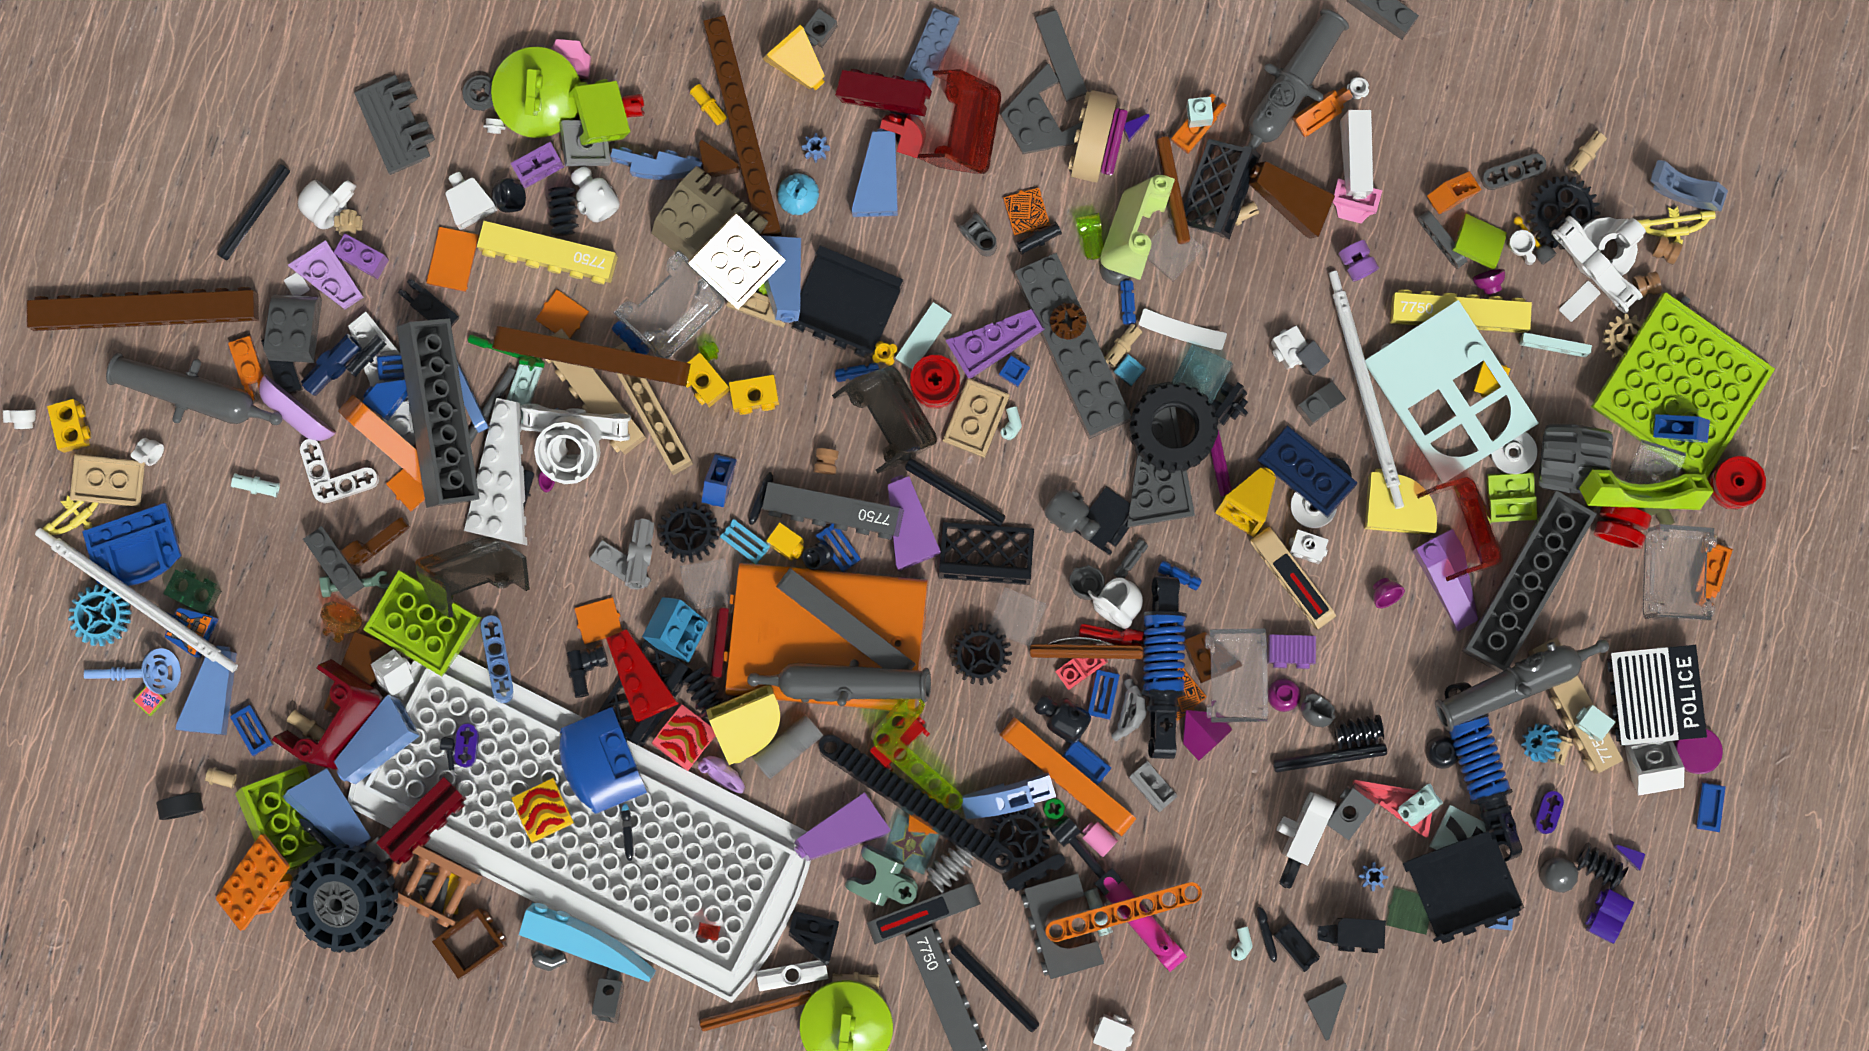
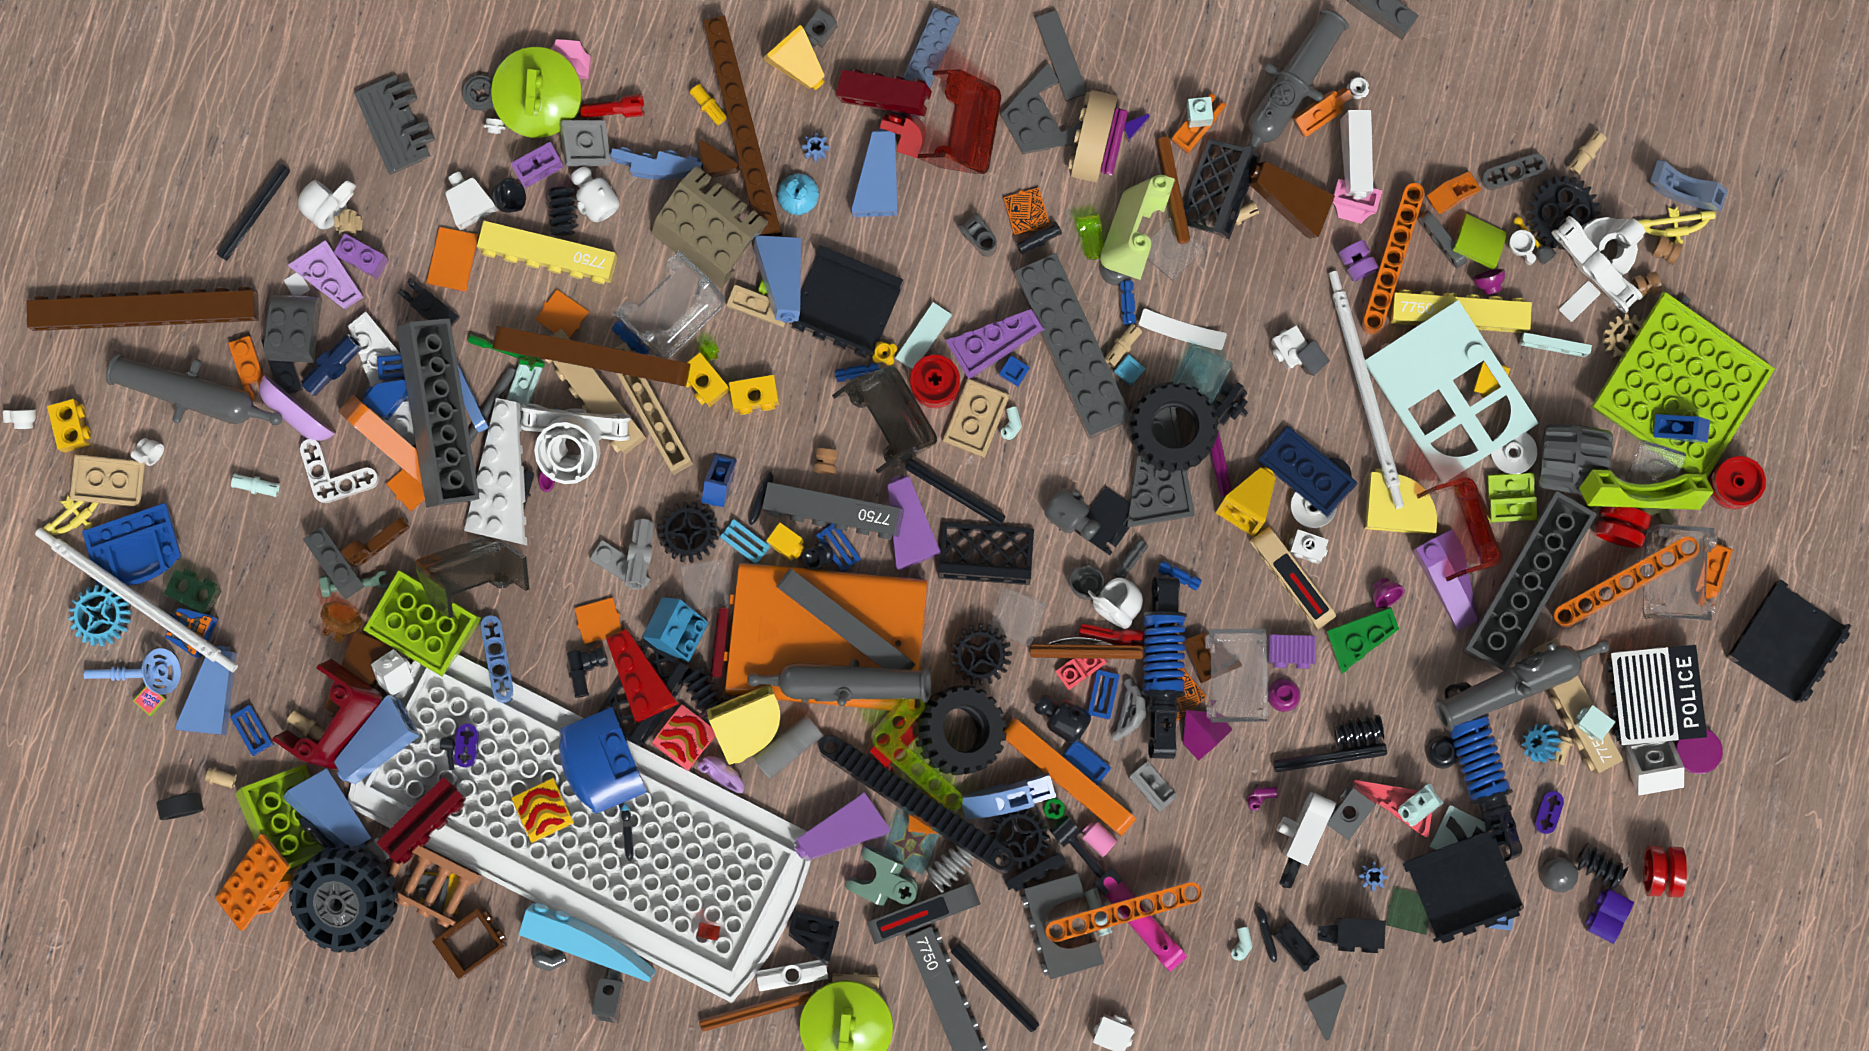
(365, 355): black pin -> none
(600, 111): lime panel -> none
(736, 260): plate -> none
(987, 722): none -> black tyre
(1062, 330): reddish brown gear -> none
(1259, 795): none -> magenta arm
(1317, 711): dark grey hair -> none
(1320, 403): dark grey slope -> none
(1358, 637): none -> green wing
(1398, 249): none -> orange beam
(1633, 857): dark purple piece -> none
(1638, 581): none -> orange beam
(1664, 871): none -> red wheel
(1711, 807): blue tile -> none
(1788, 643): none -> black panel

